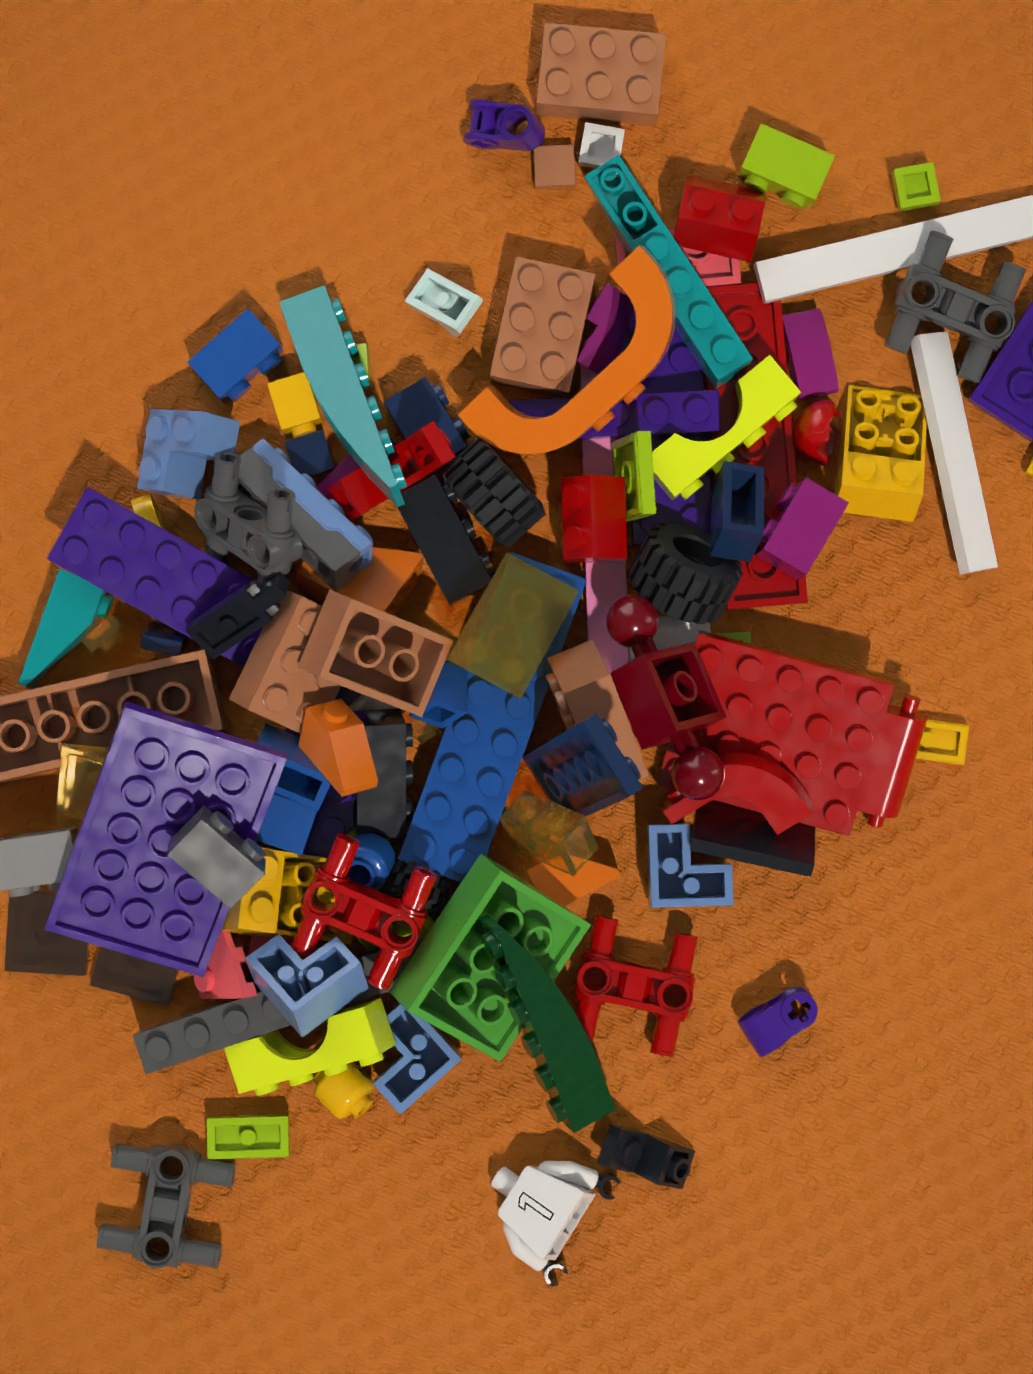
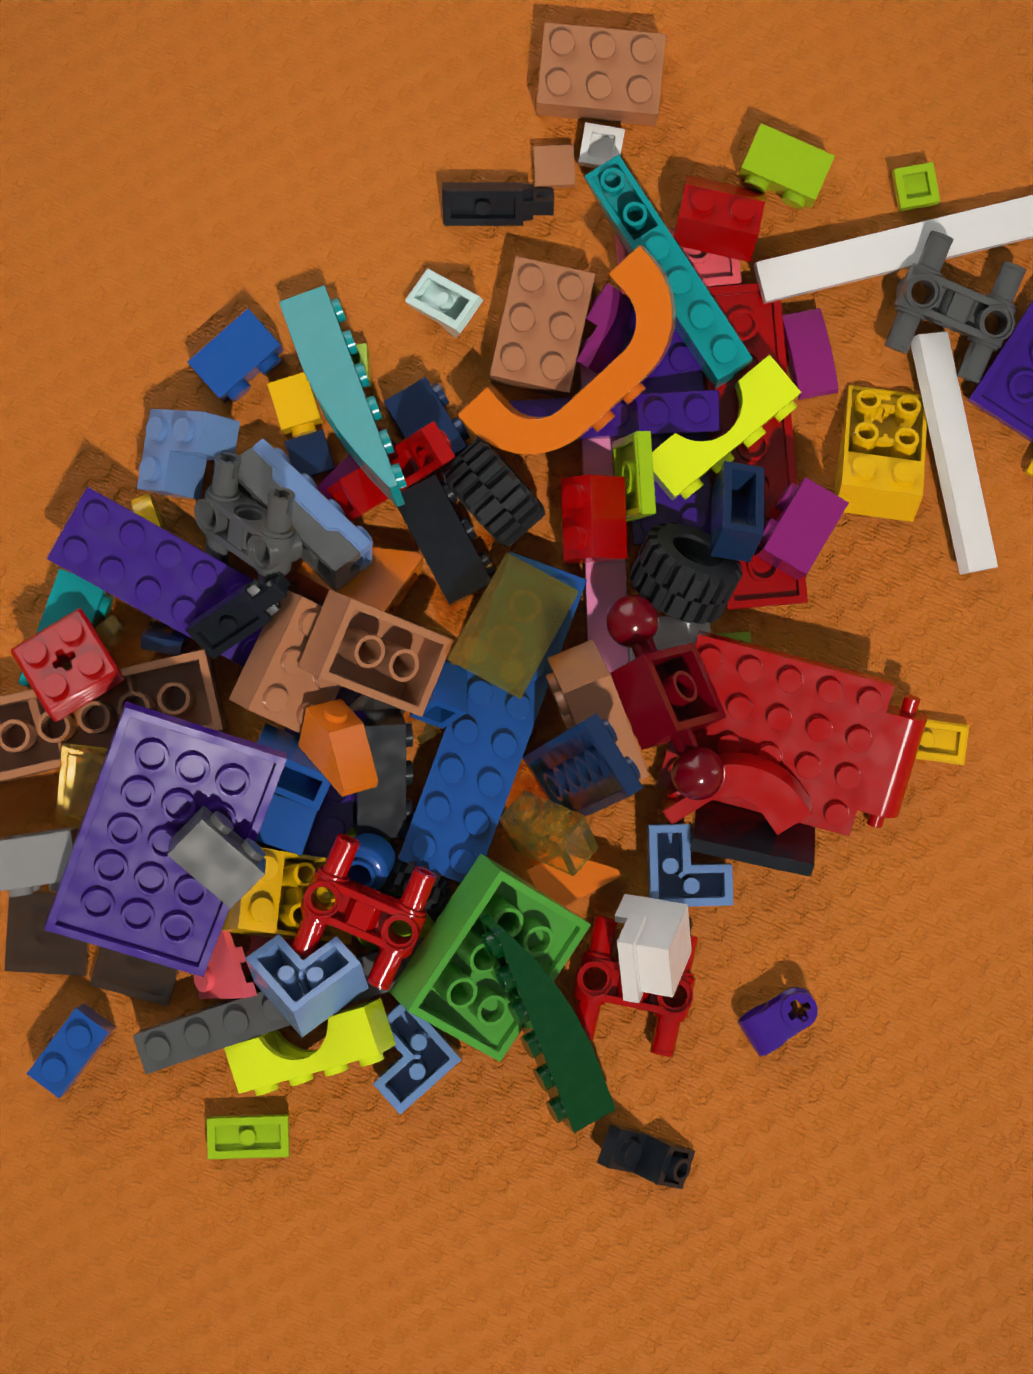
(71, 1050): none -> blue brick
(92, 670): none -> red brick
(166, 1206): dark grey piece -> none
(345, 1092): yellow head -> none
(494, 203): none -> black hinge
(495, 126): dark purple piece -> none
(545, 1209): white torso -> none
(652, 946): none -> white plate
(813, 433): red hair -> none

